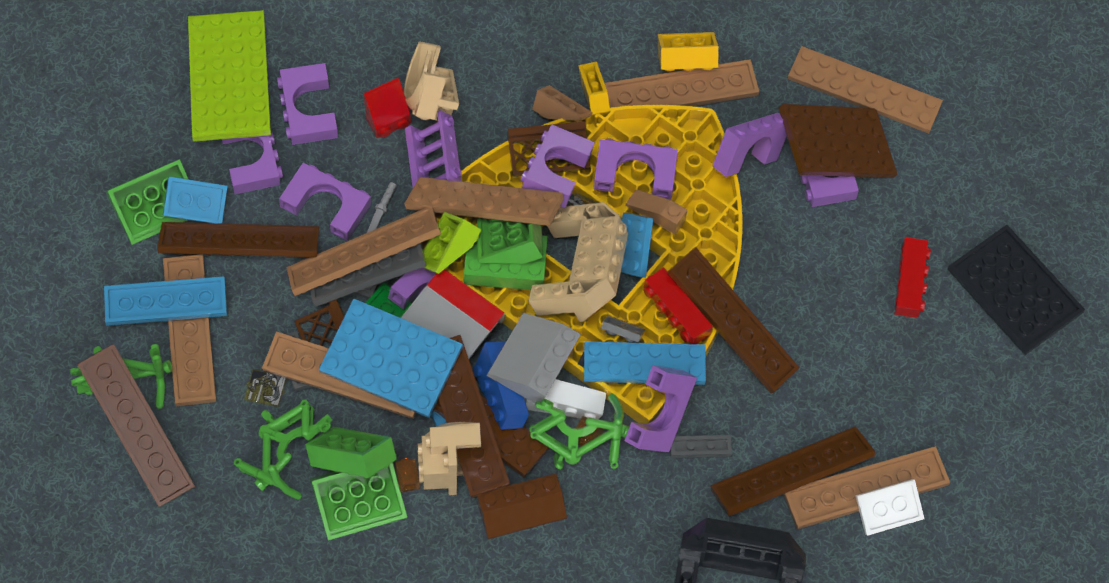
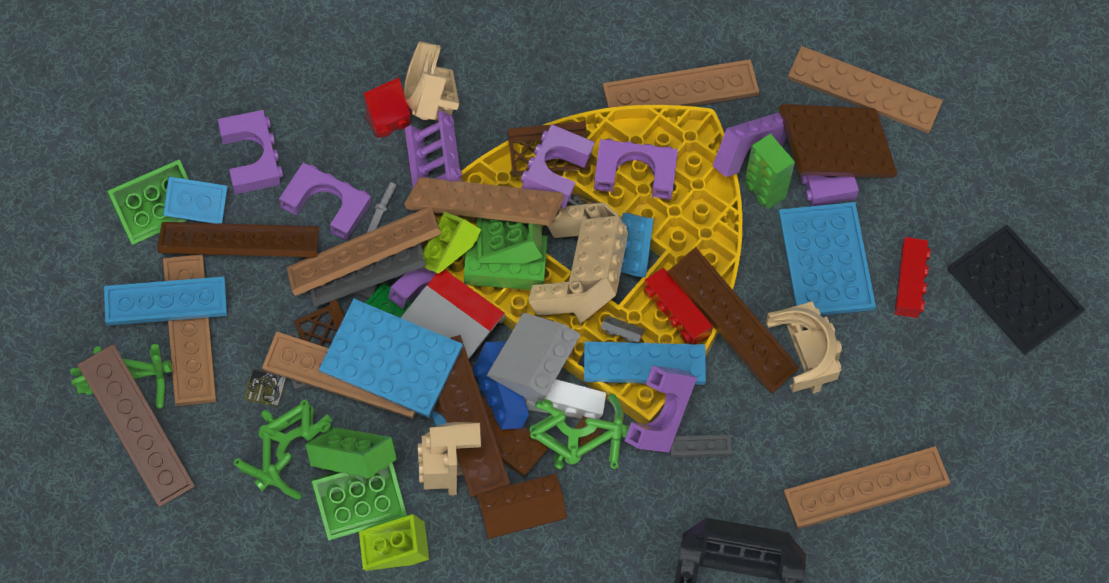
(228, 76): lime plate -> none
(305, 127): medium lavender arch -> none
(394, 544): none -> lime slope
(407, 475): clear orange brick -> none
(555, 105): medium nougat slope -> none
(594, 88): yellow brick -> none
(662, 210): medium nougat slope -> none
(688, 51): yellow brick -> none
(769, 171): none -> bright green brick
(792, 471): reddish brown plate -> none
(815, 347): none -> tan piece
(827, 258): none -> dark azure plate
(889, 507): white tile -> none

